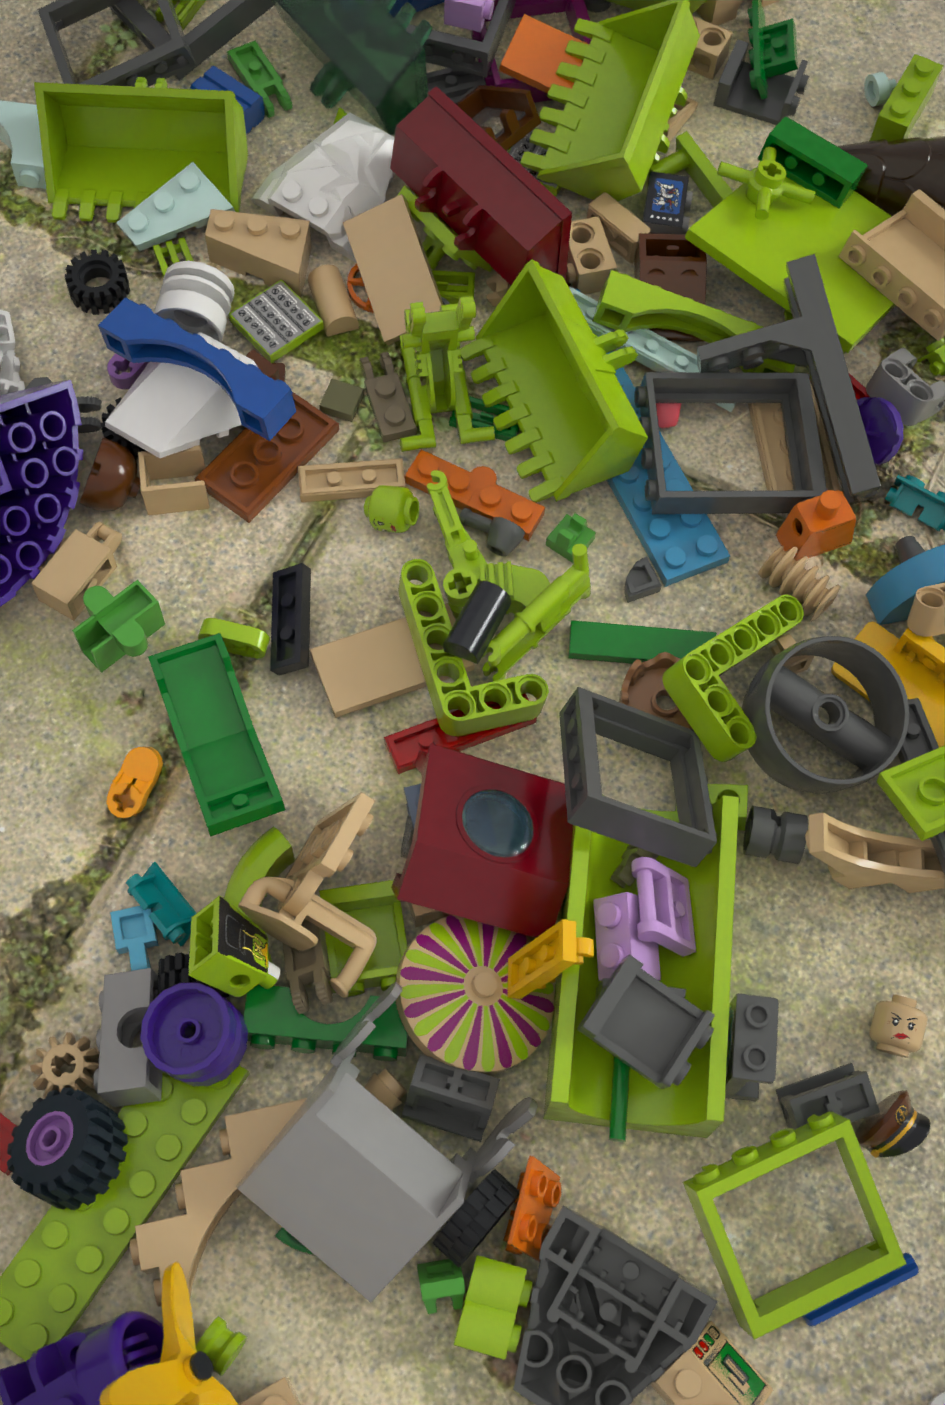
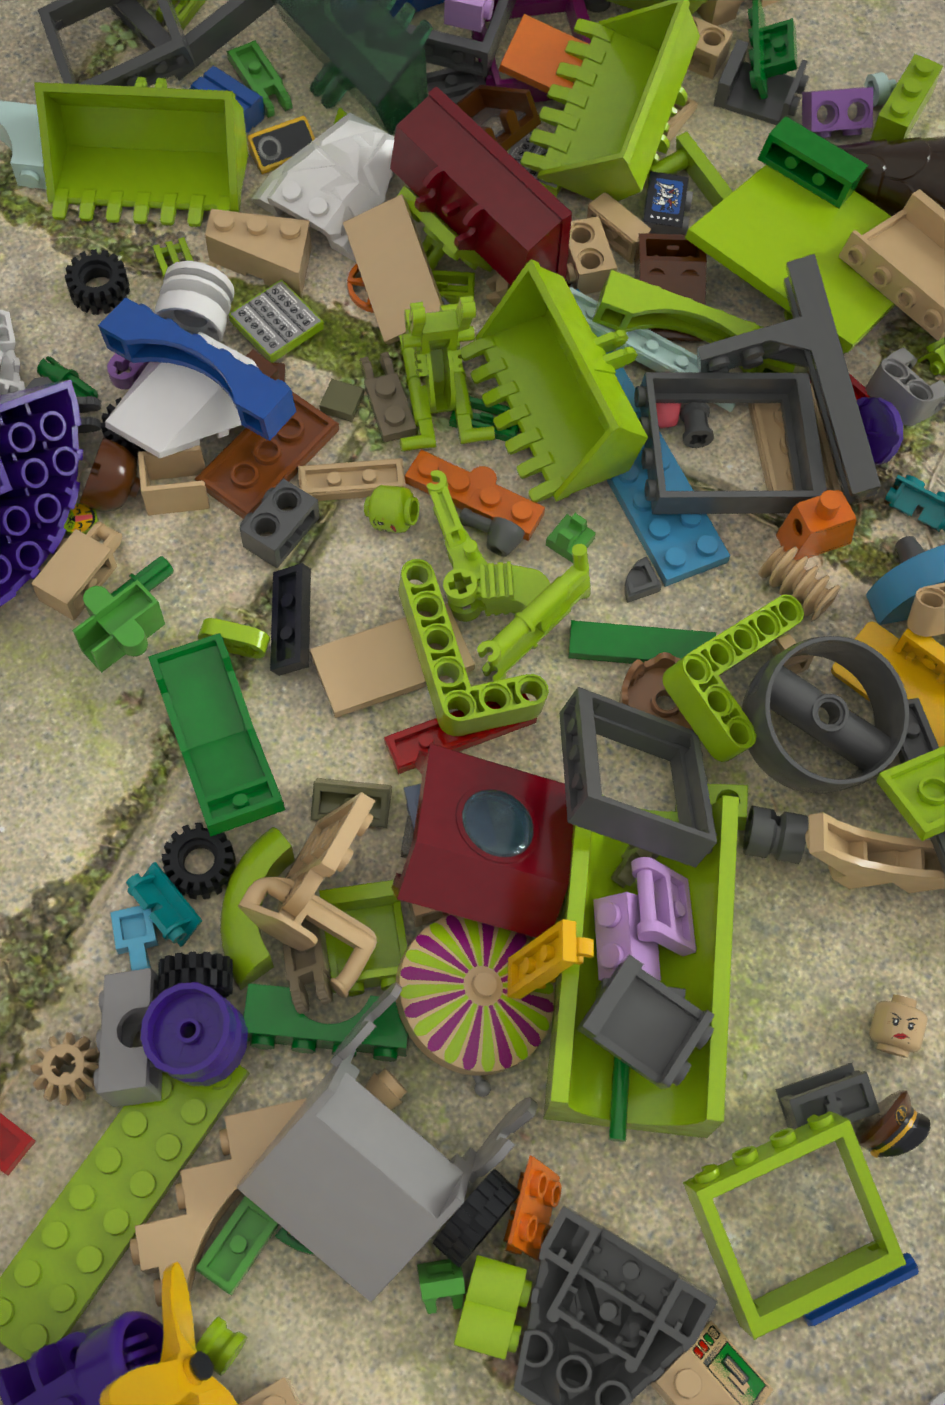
(57, 373): none -> green axle
(67, 1149): black wheel -> none
(80, 518): none -> tile
(127, 799): light orange piece -> none
(149, 576): none -> green axle
(173, 208): light aqua wing -> none
(198, 883): none -> black tyre
(229, 950): lime torso -> none
(237, 1246): none -> bright green hinge
(279, 143): none -> slope
(286, 526): none -> dark grey brick
(332, 300): tan brick -> none
(332, 793): none -> olive slope
(450, 1098): dark grey hinge -> none
(477, 622): black brick -> none
(697, 429): none -> dark grey bush
(751, 1045): dark grey panel -> none
(765, 183): lime bar -> none
(837, 105): none -> medium lavender brick

